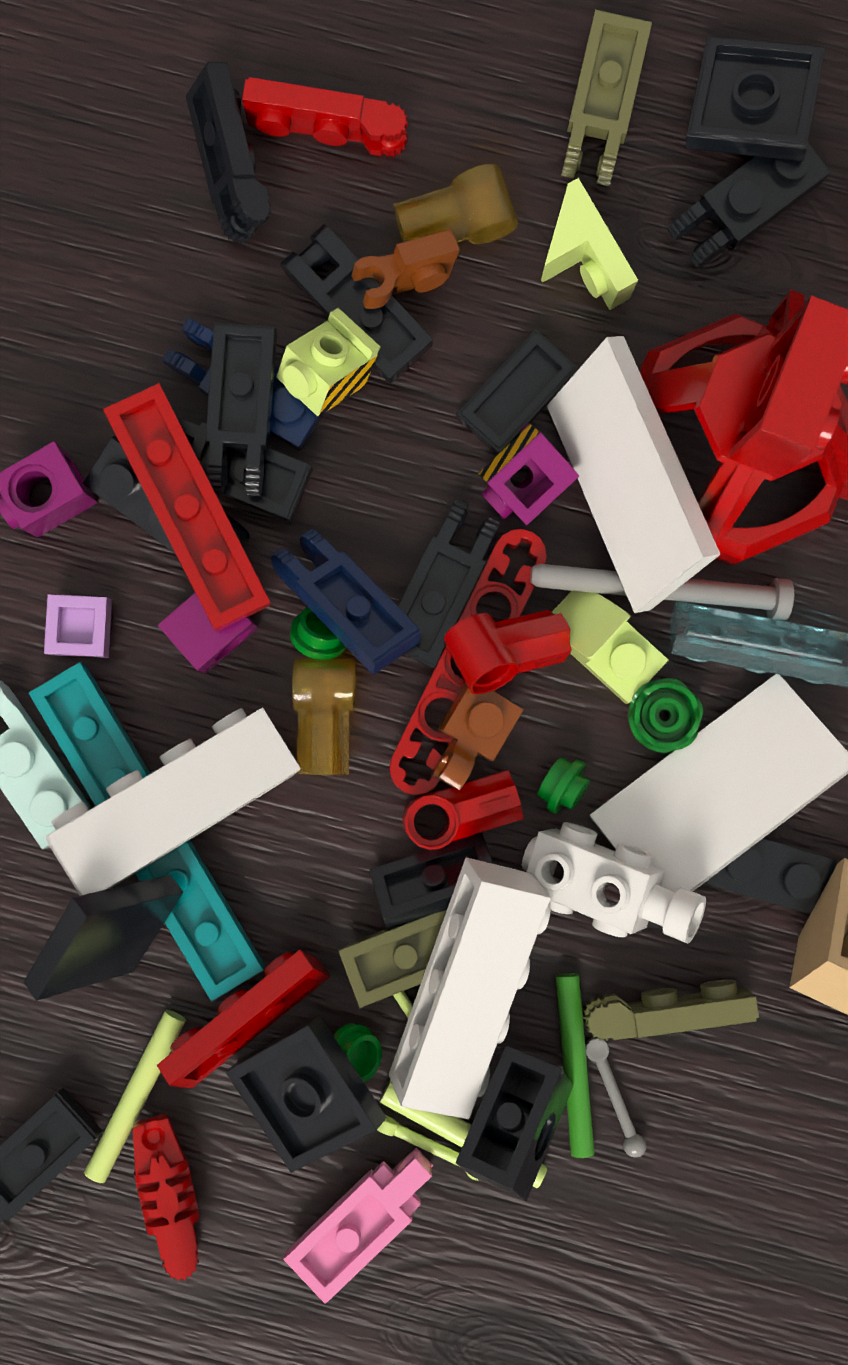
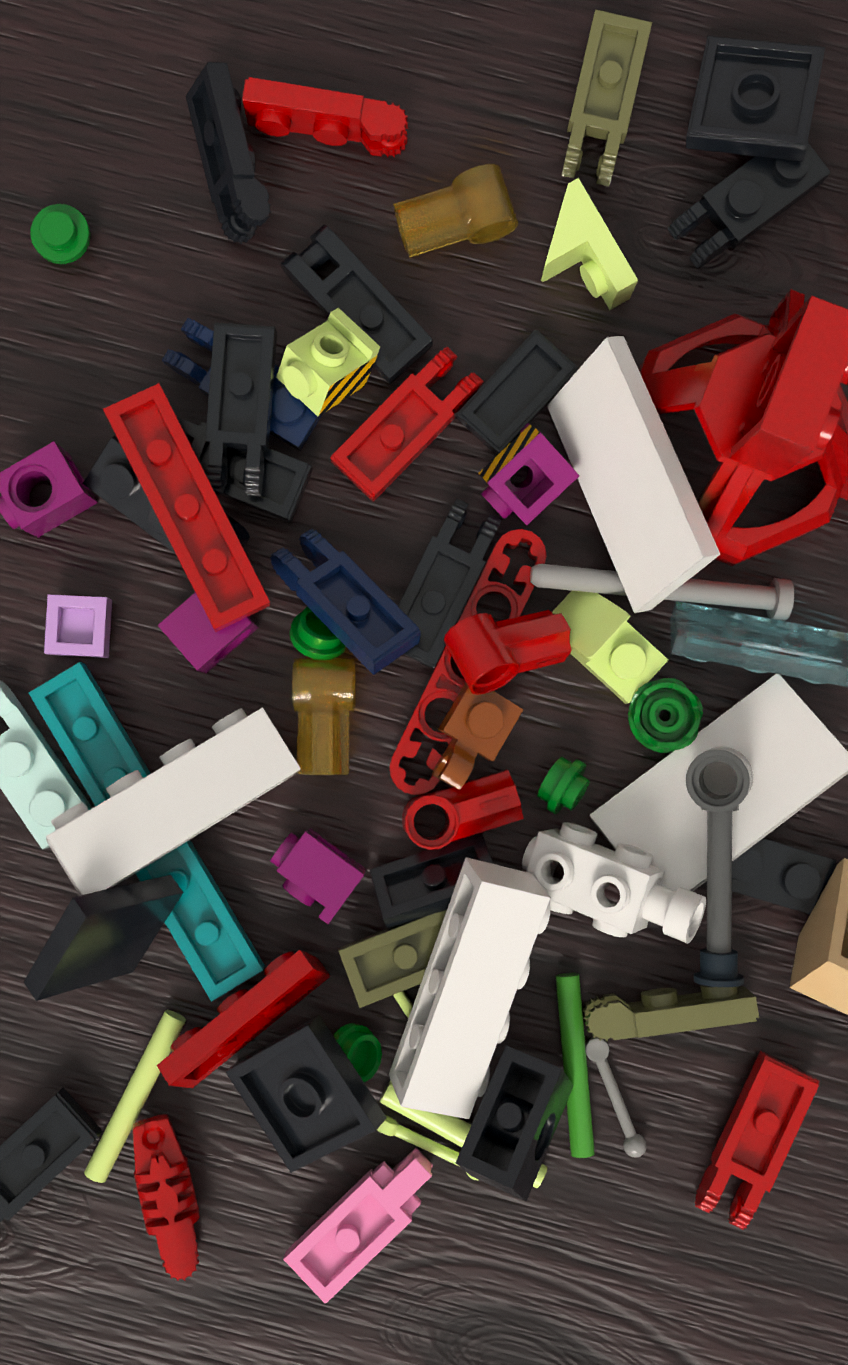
(60, 234): none -> green plate
(317, 871): none -> magenta brick
(402, 427): none -> red hinge
(415, 265): dark orange plate -> none
(718, 959): none -> dark grey piece
(757, 1136): none -> red hinge

